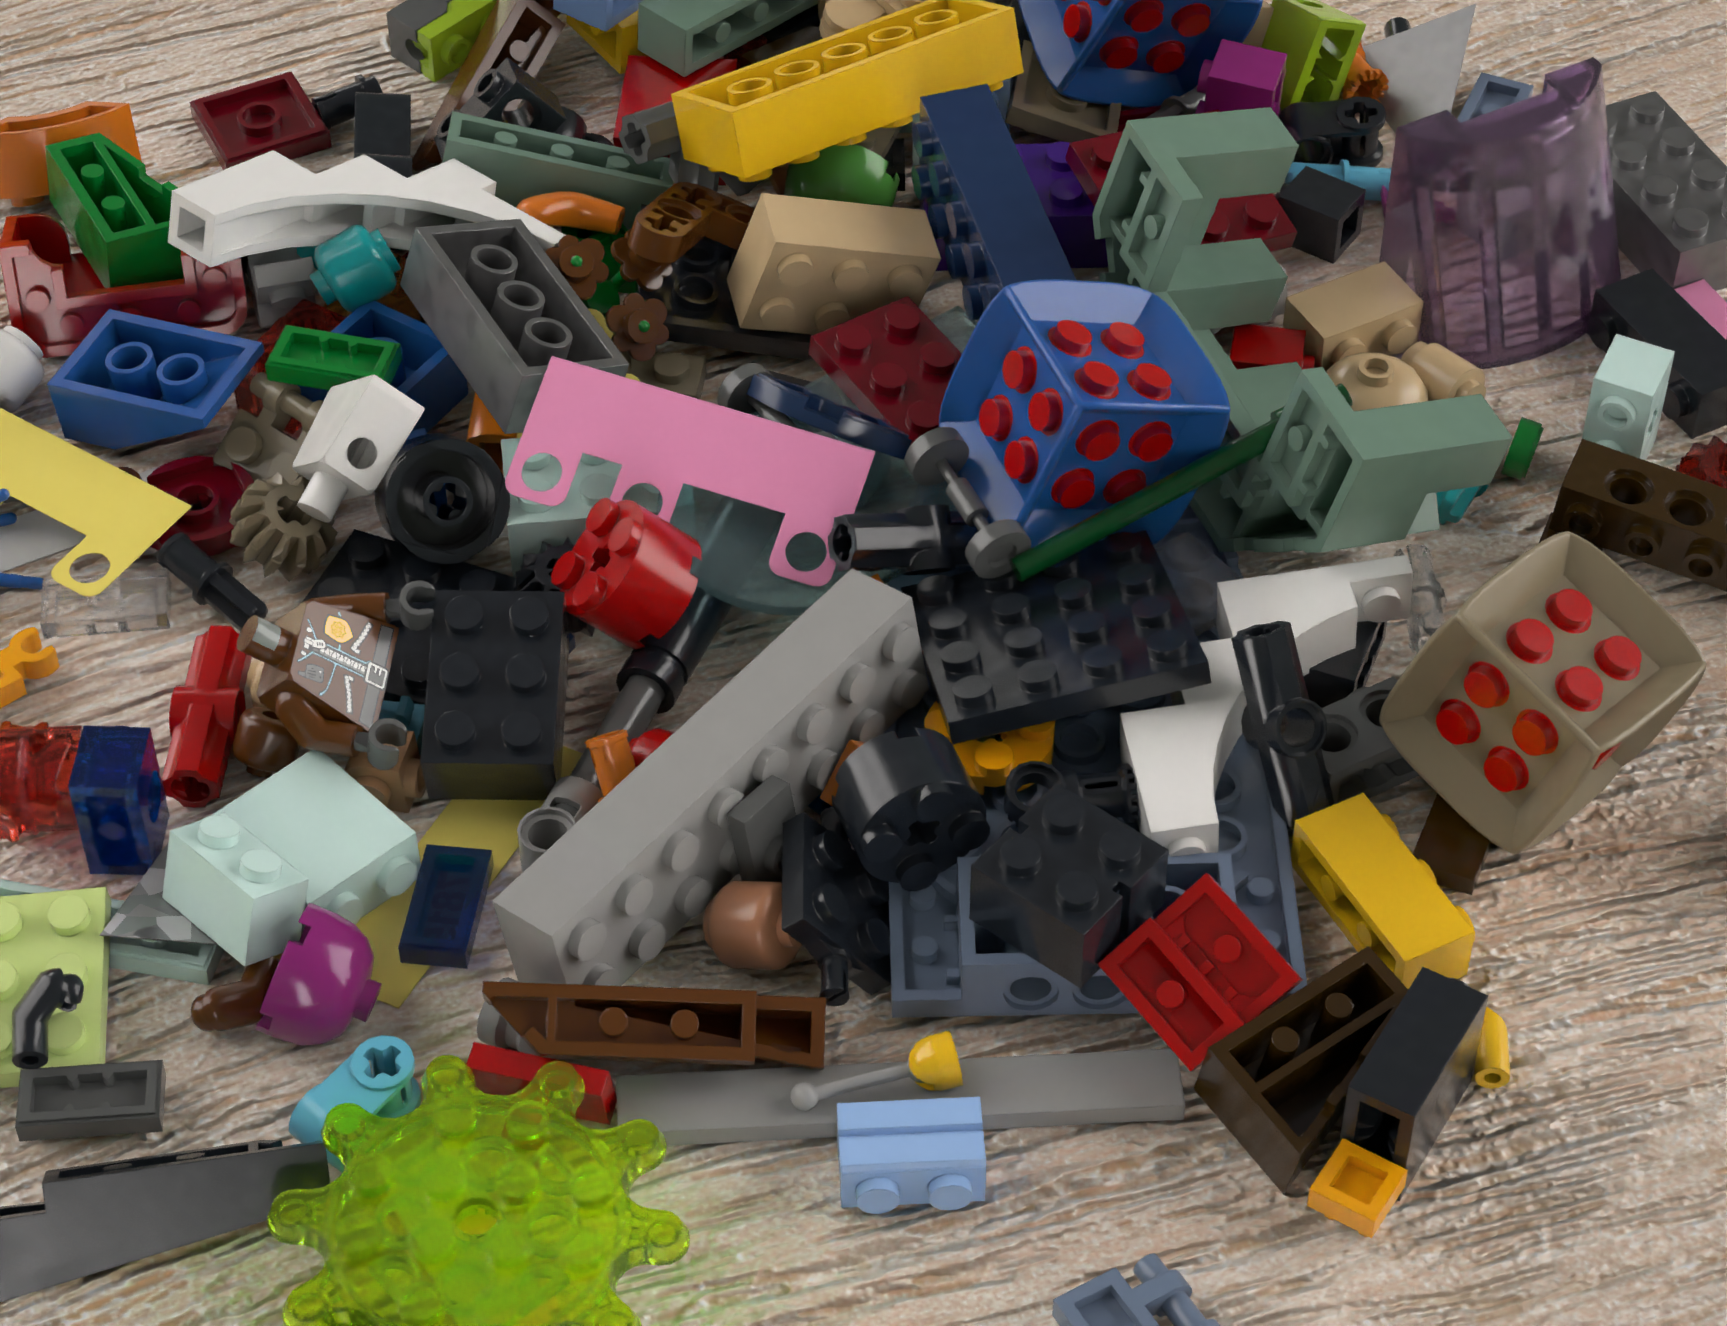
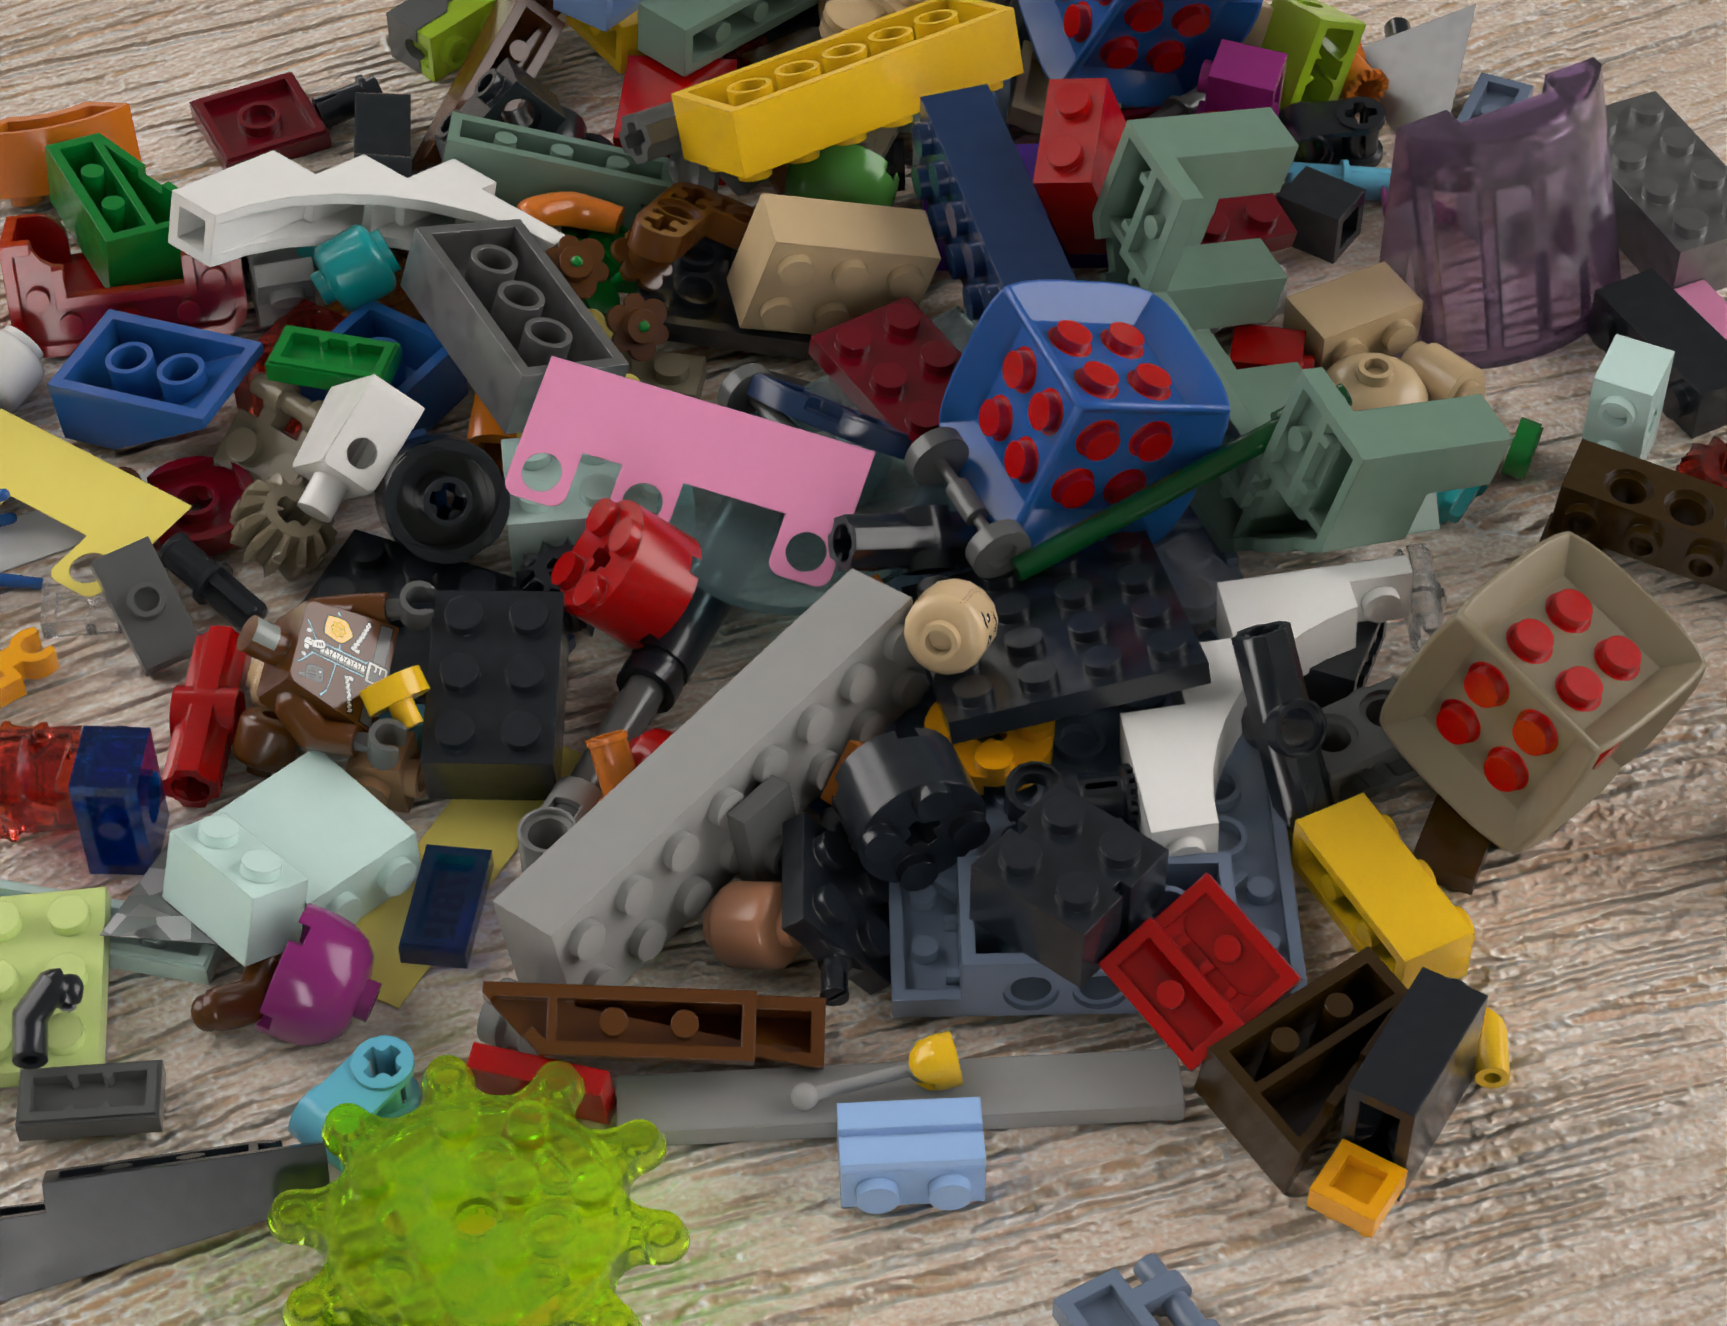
(146, 605): none -> dark grey plate
(397, 695): none -> yellow tile
(950, 626): none -> tan head
(1074, 156): none -> red brick

